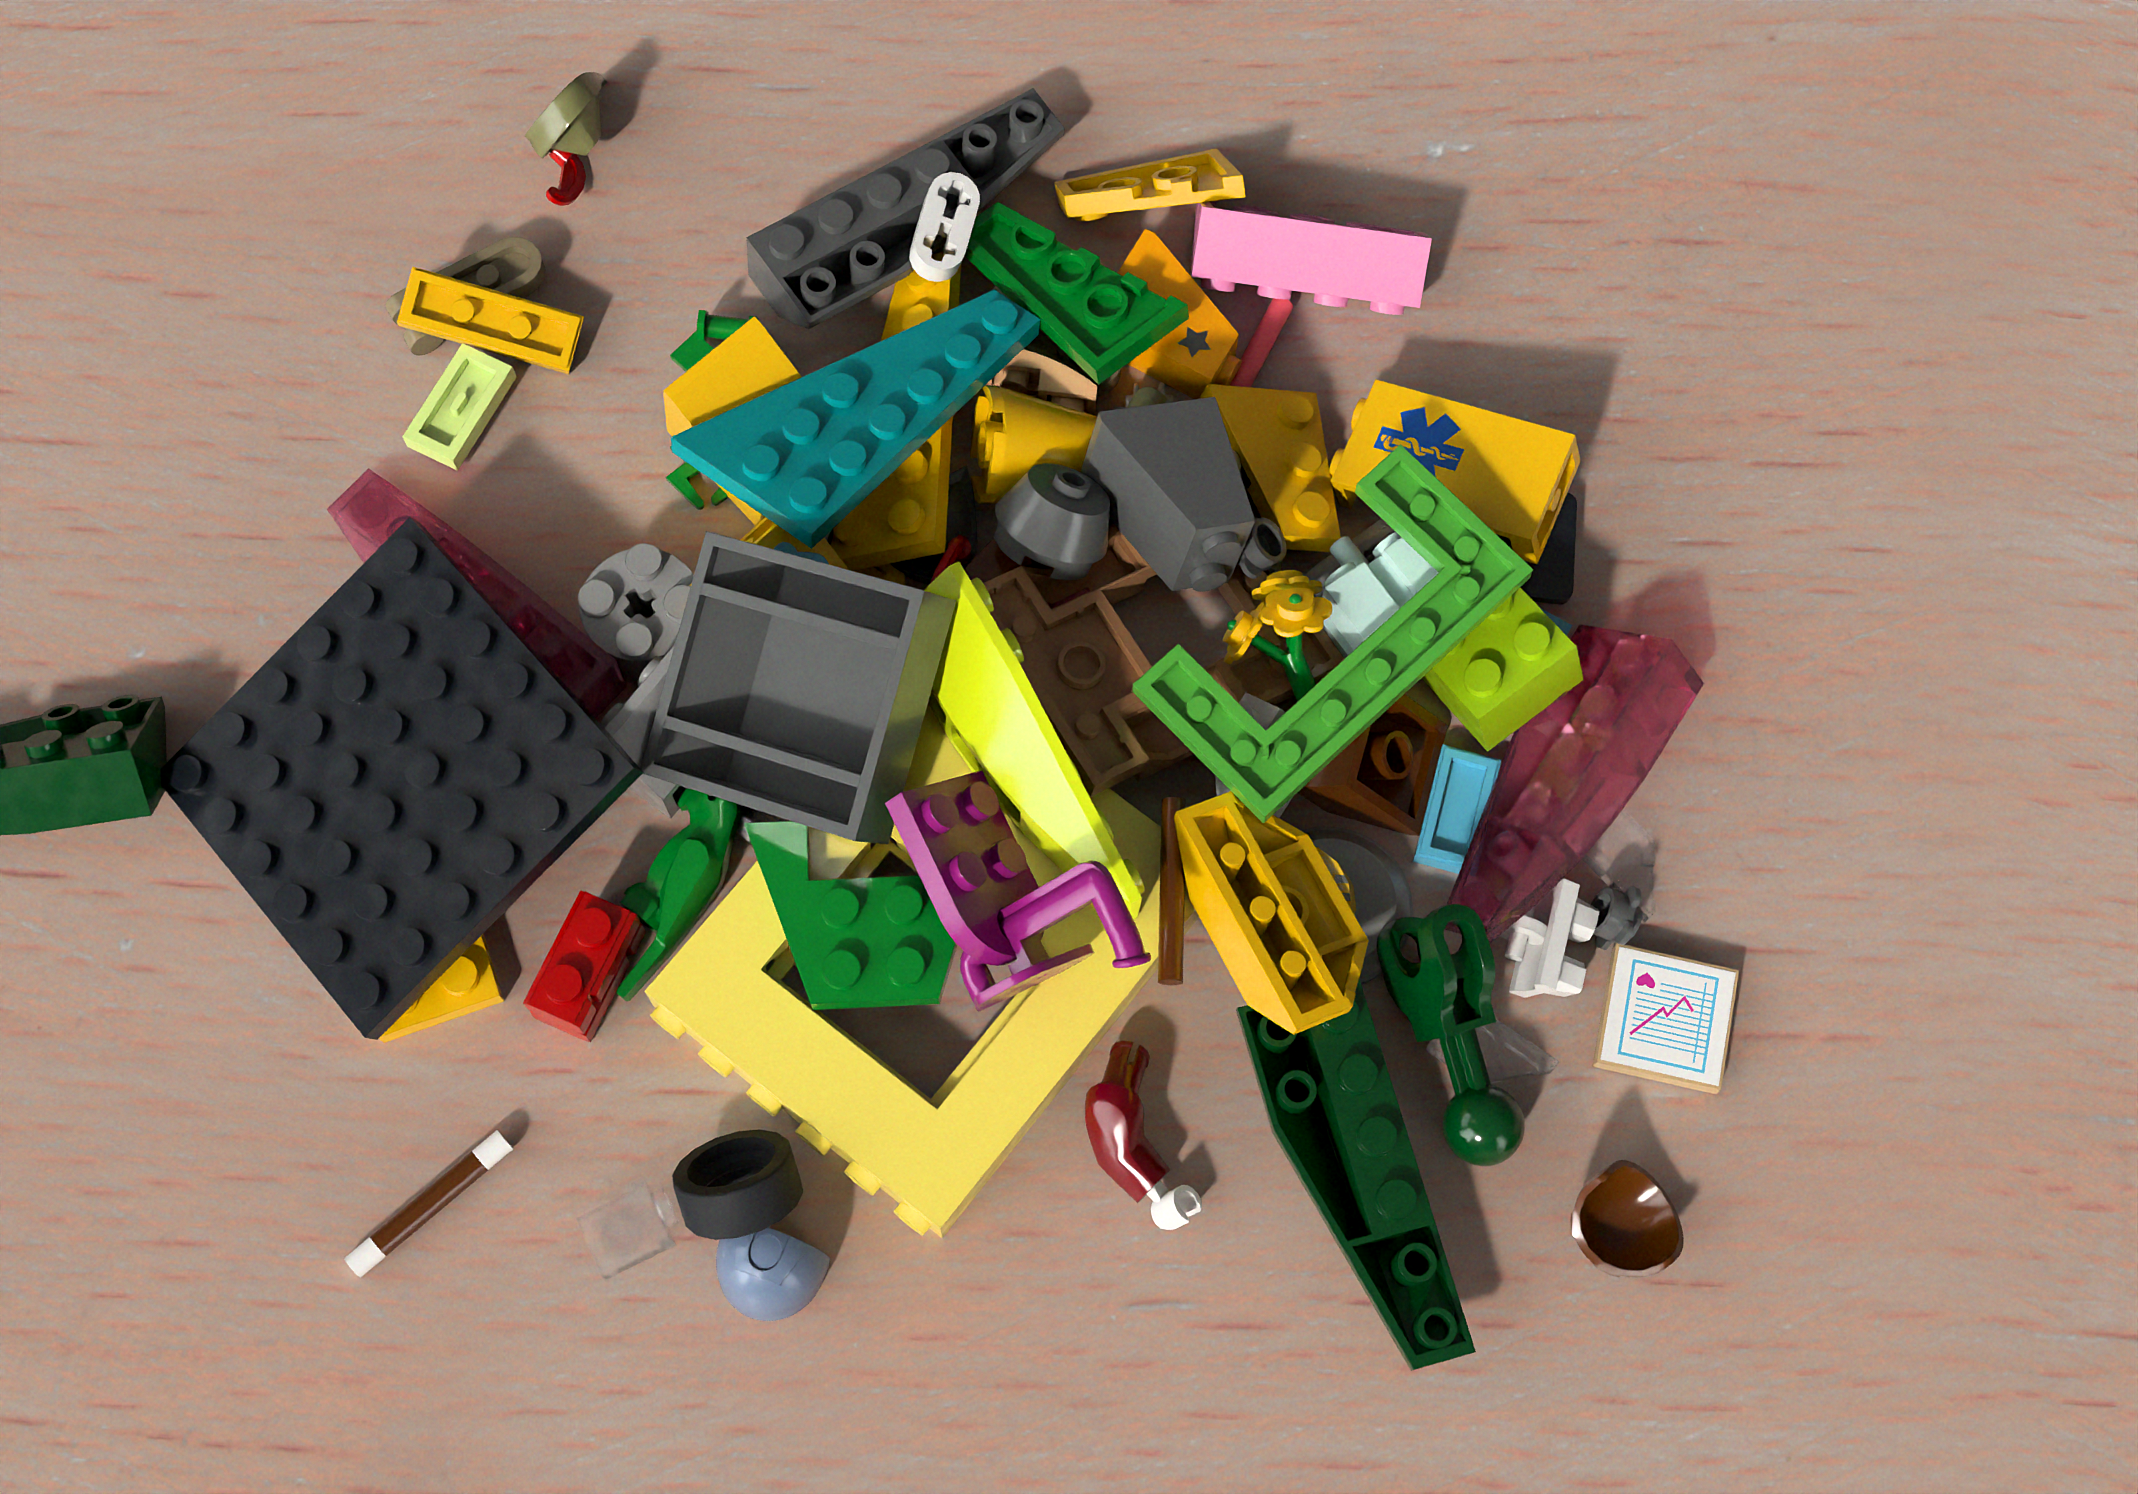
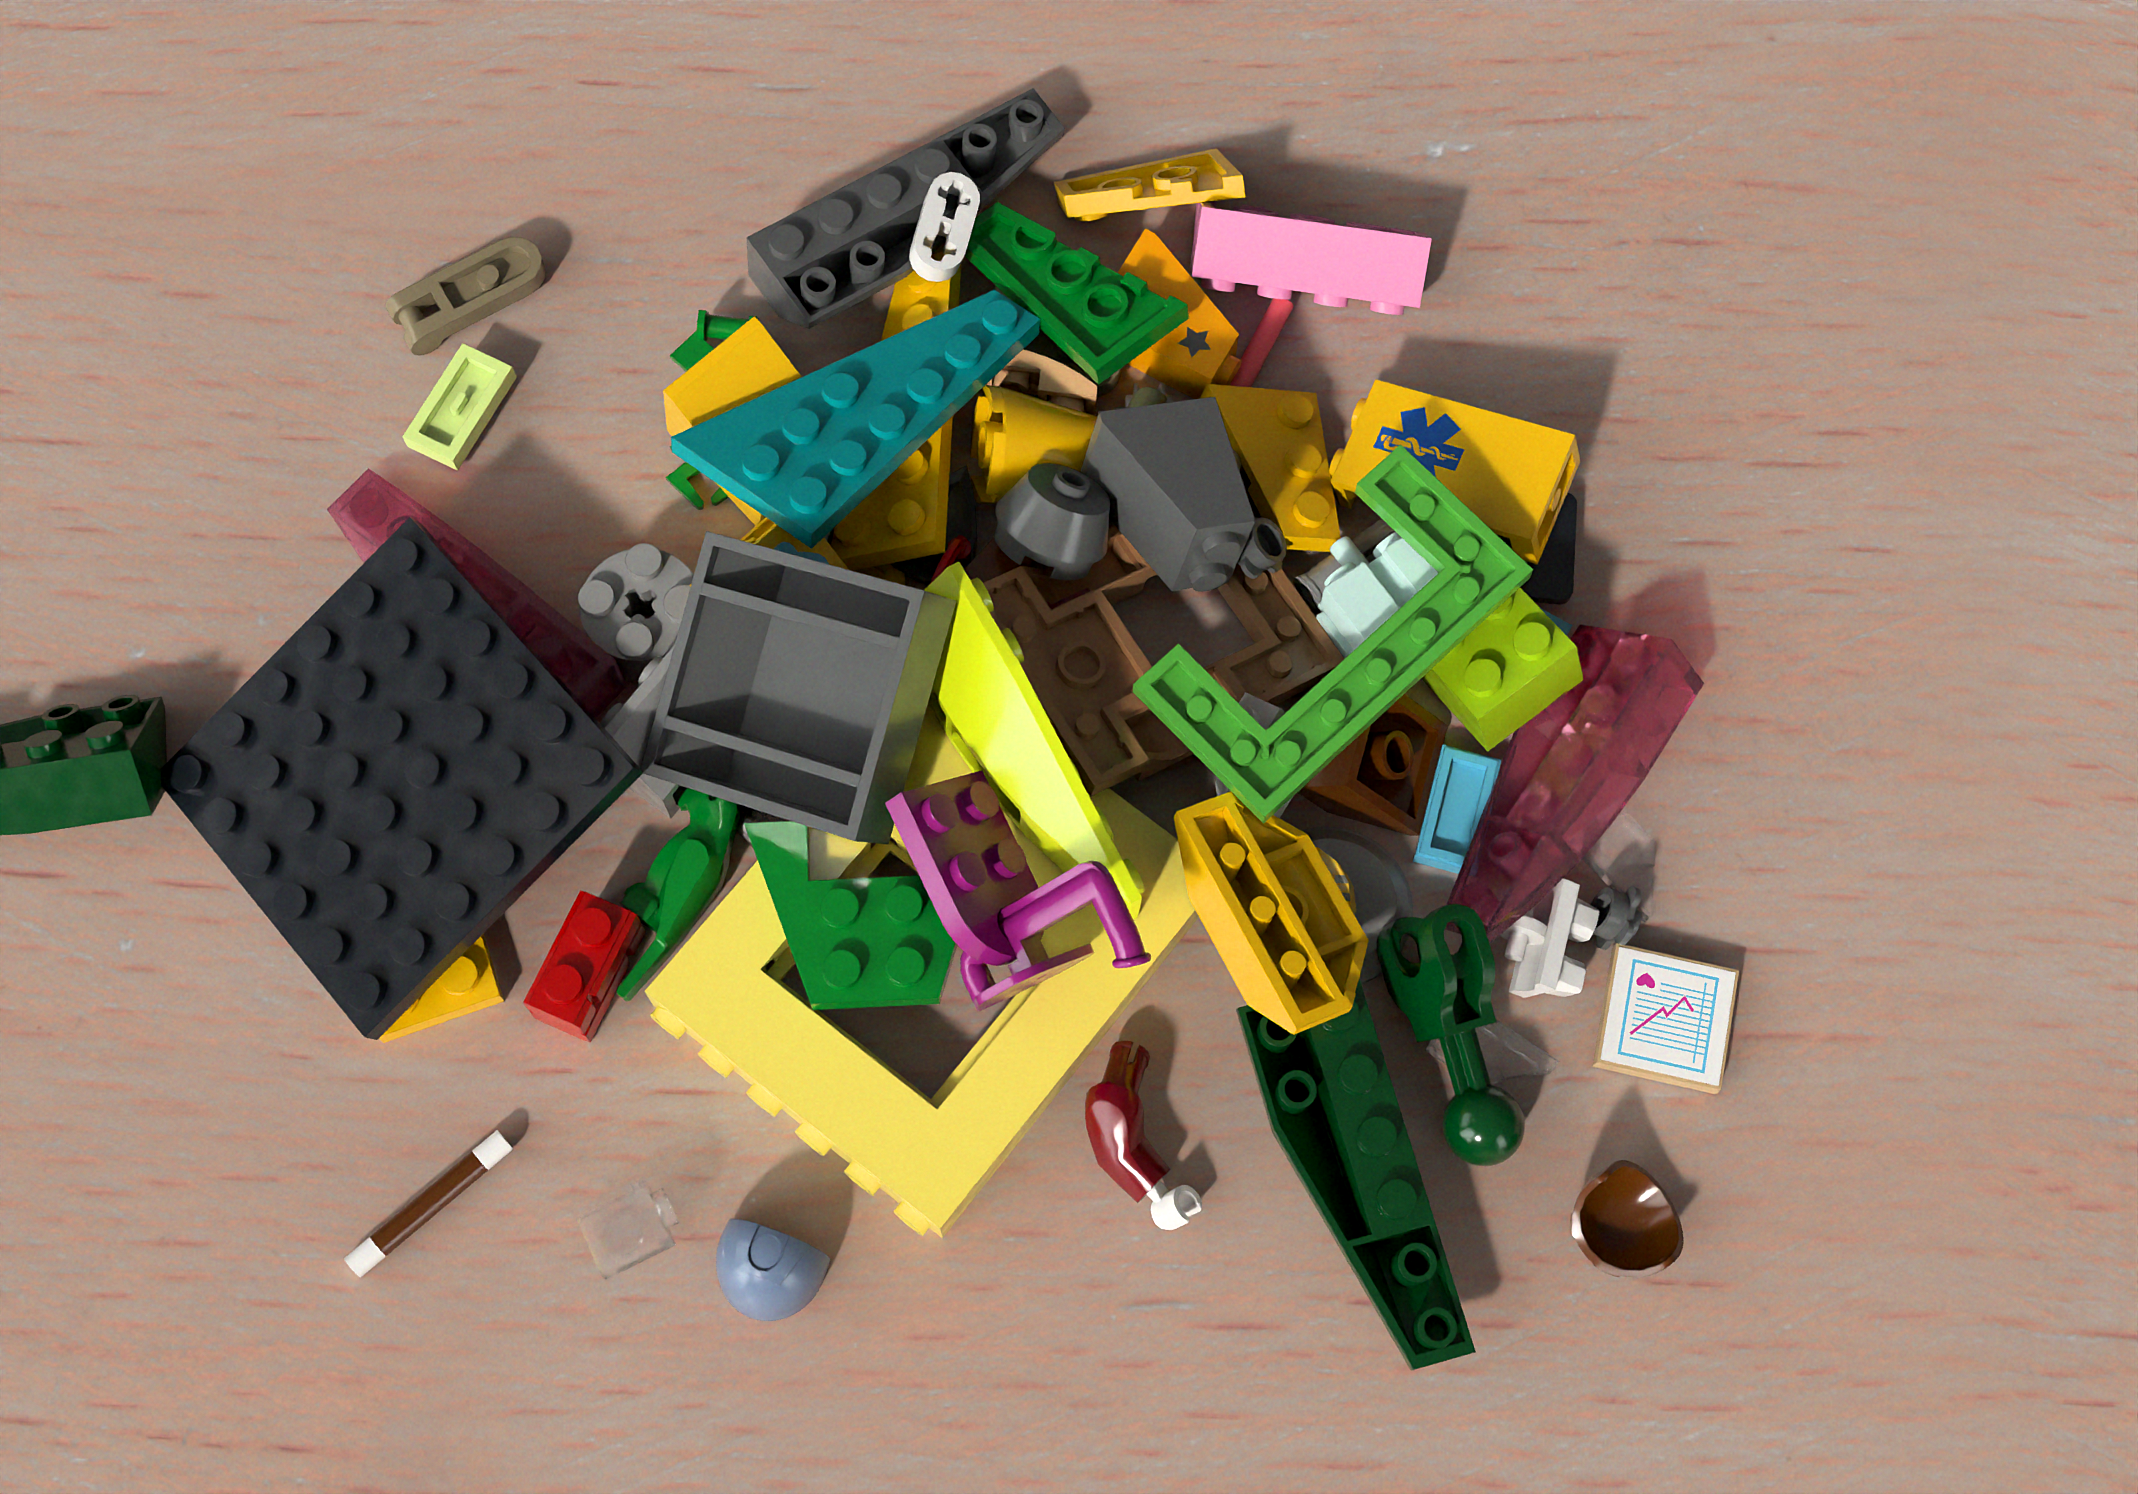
(490, 320): yellow tile -> none
(569, 128): olive piece -> none
(737, 1184): black tyre -> none
(1171, 897): reddish brown bar -> none
(1292, 608): yellow plant -> none

